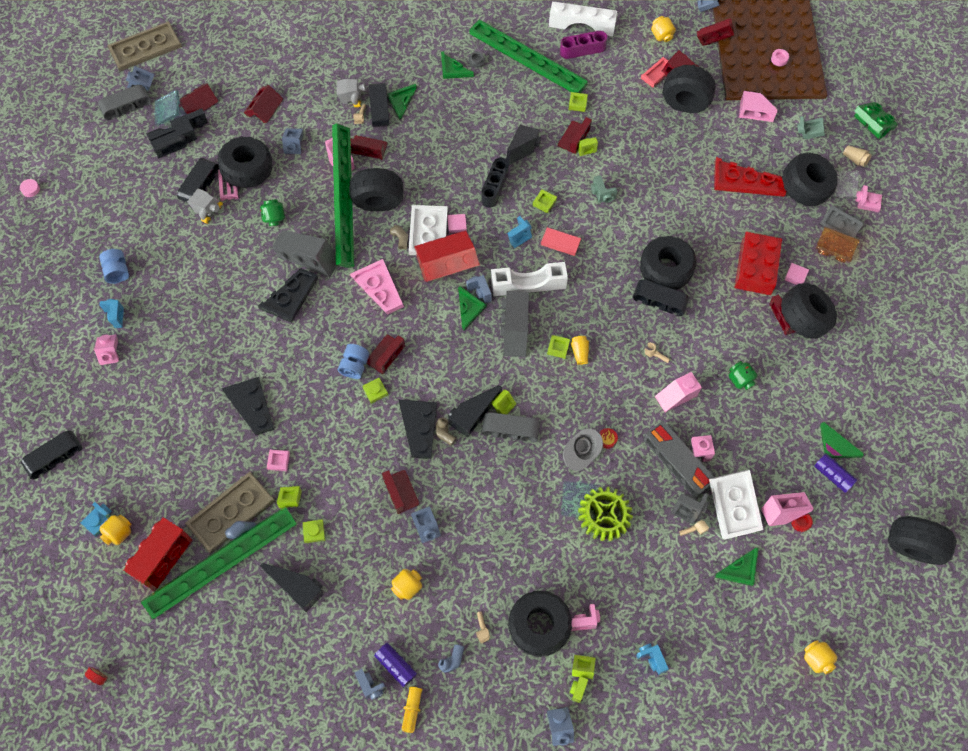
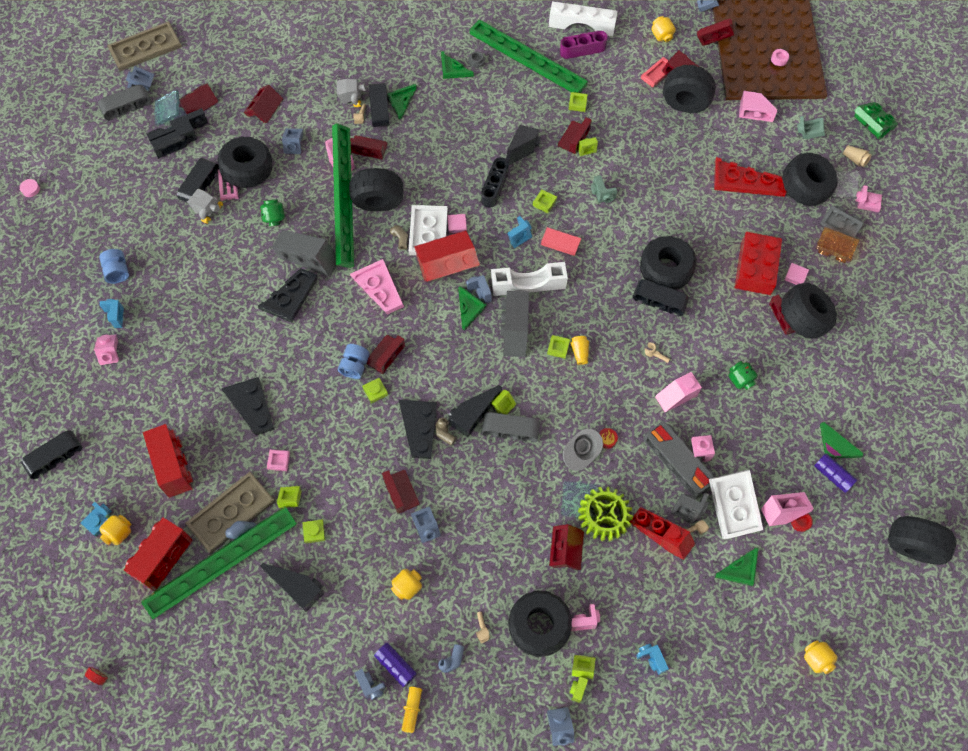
(168, 460): none -> red brick
(566, 547): none -> dark red panel
(665, 533): none -> red slope

